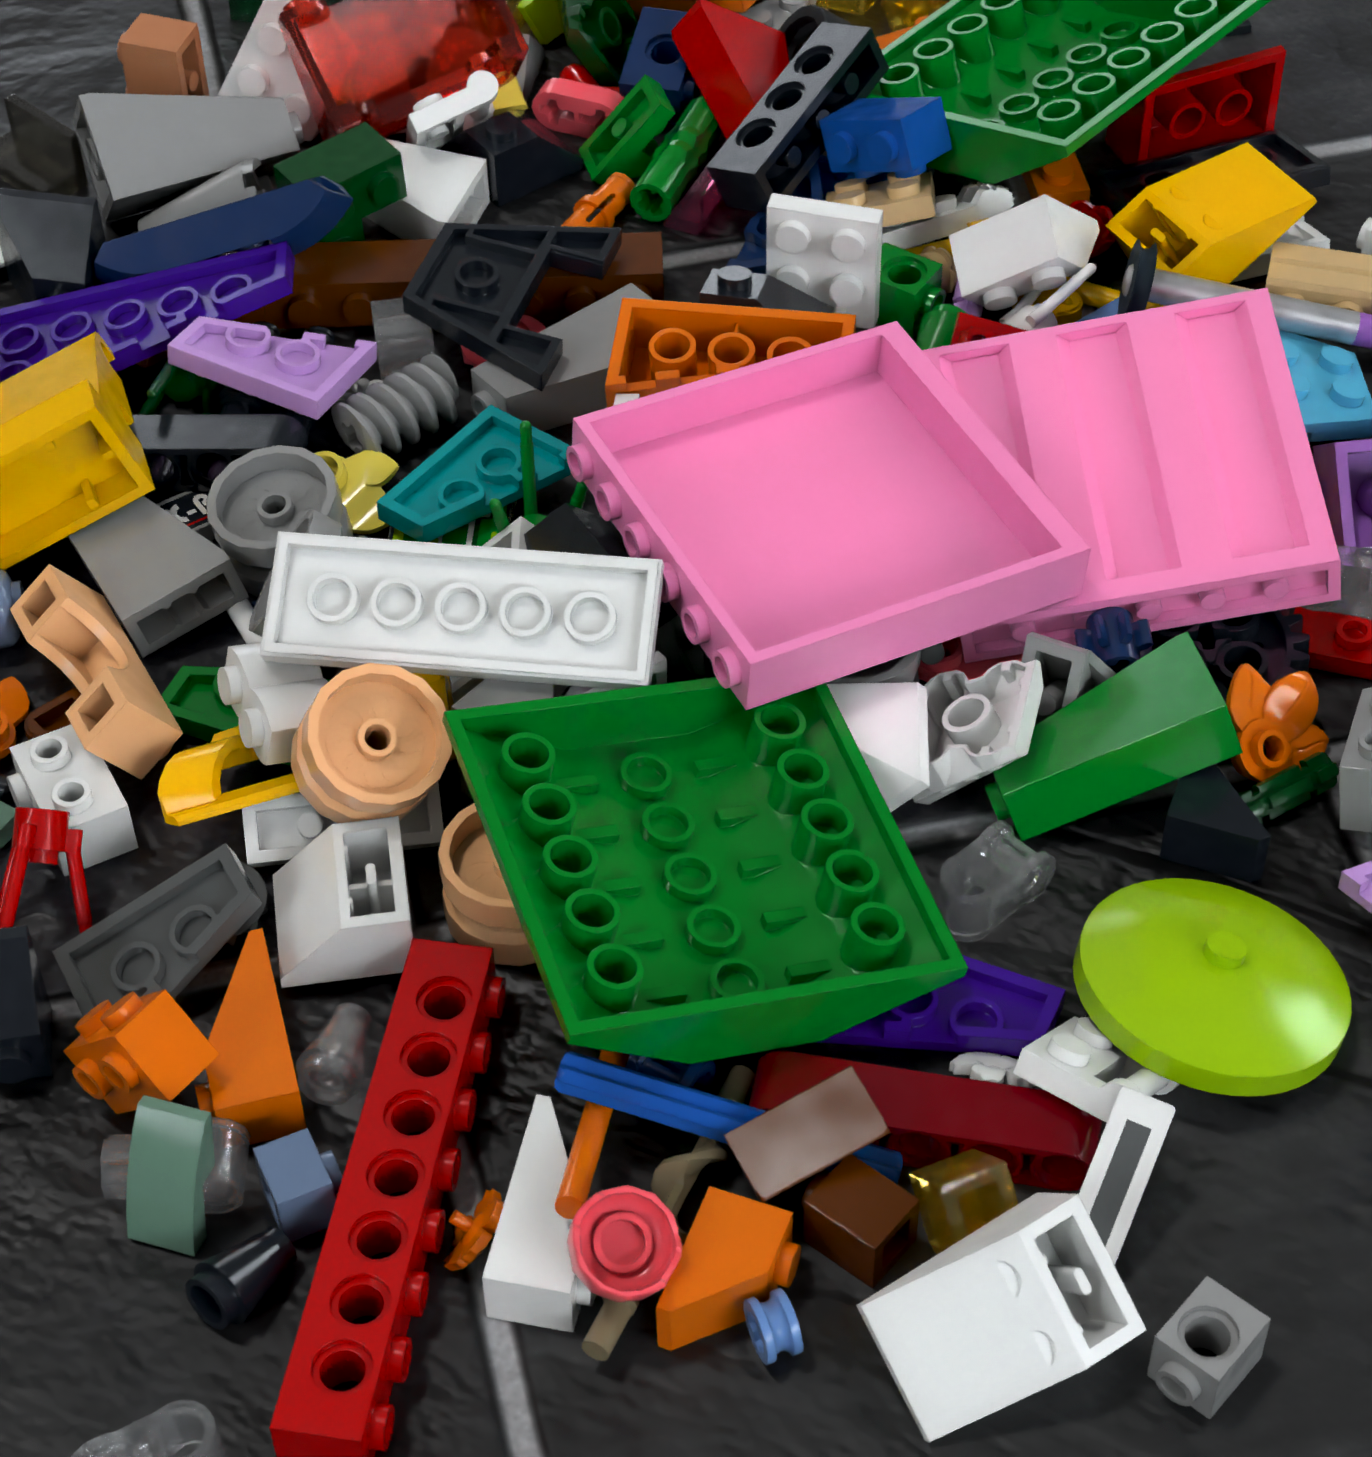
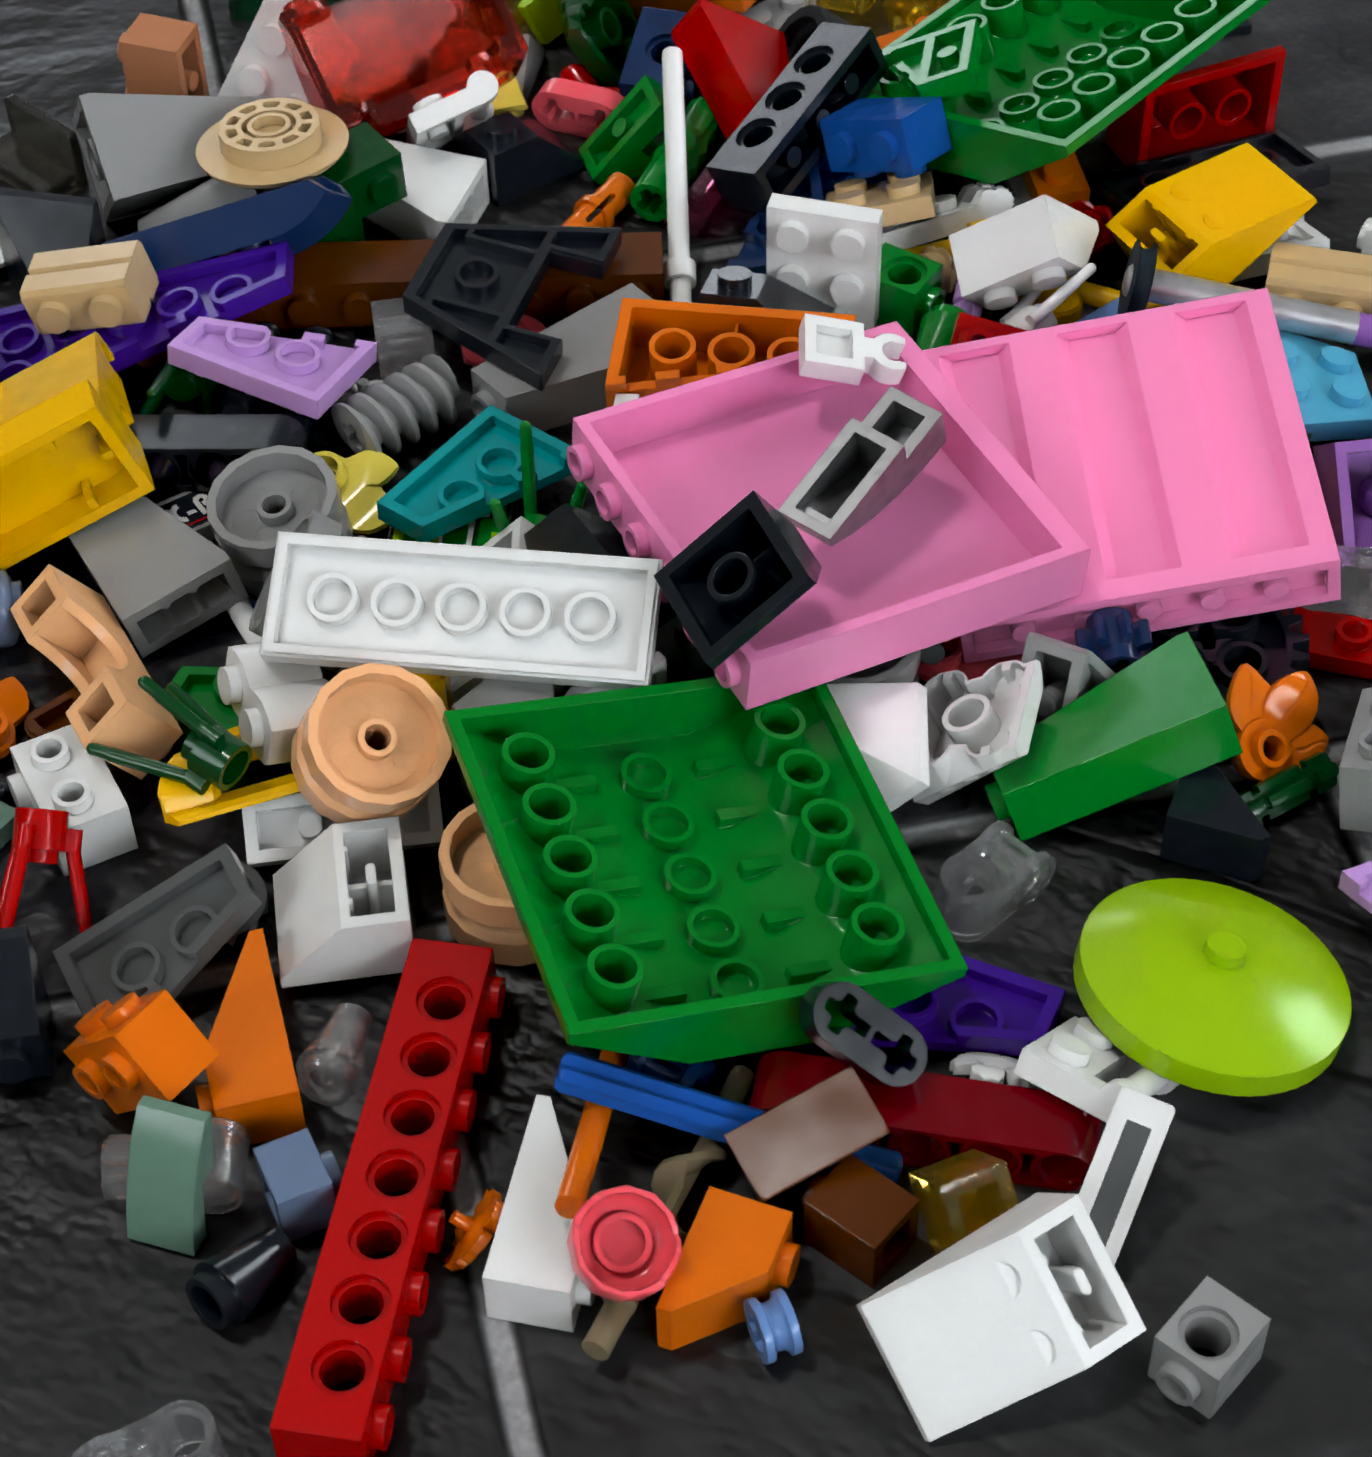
(89, 287): none -> tan brick
(210, 749): none -> dark green plant
(272, 144): none -> tan wheel
(679, 268): none -> white bar
(738, 577): none -> black slope
(840, 353): none -> white plate
(866, 467): none -> slope
(871, 1021): none -> black beam
(938, 62): none -> green wing

